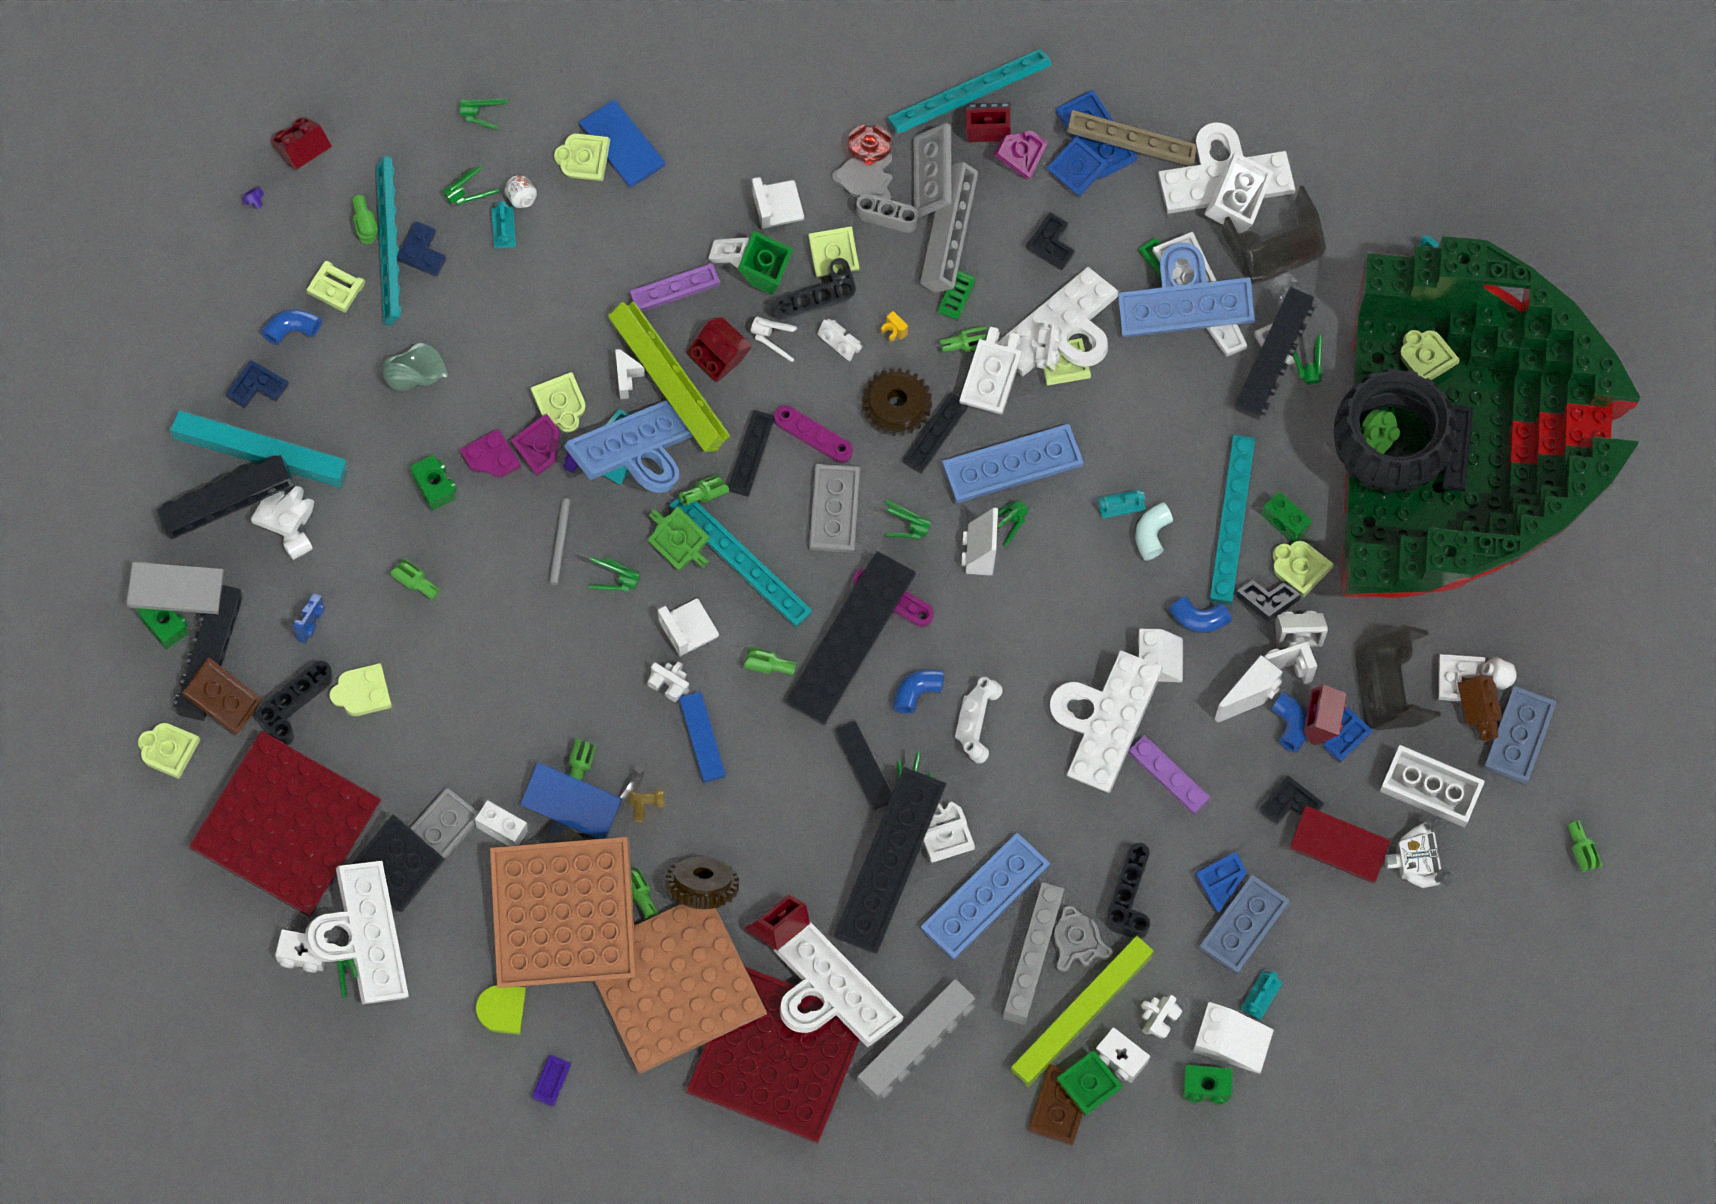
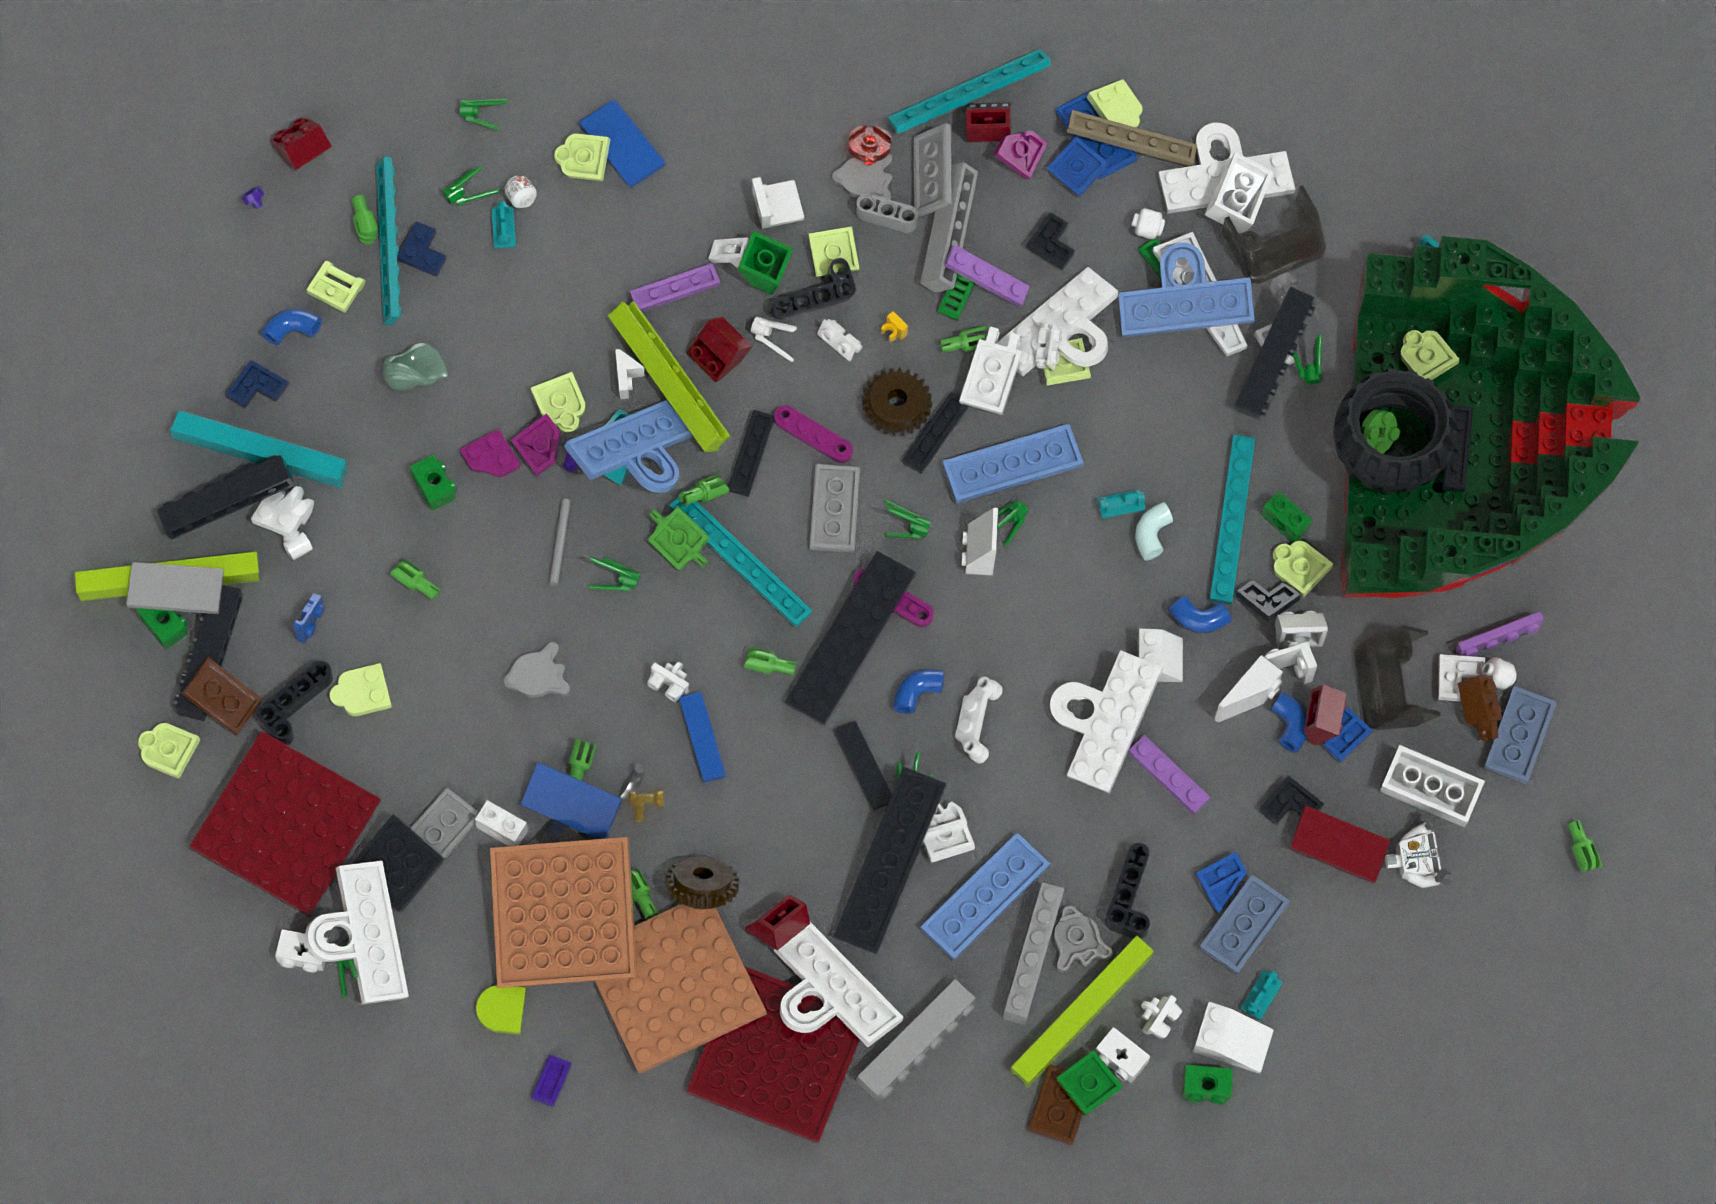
(116, 580): none -> lime tile
(537, 674): none -> light grey tile
(687, 626): white bracket -> none
(986, 275): none -> medium lavender plate
(1116, 103): none -> yellowish green plate
(1148, 223): none -> white head
(1506, 632): none -> medium lavender plate

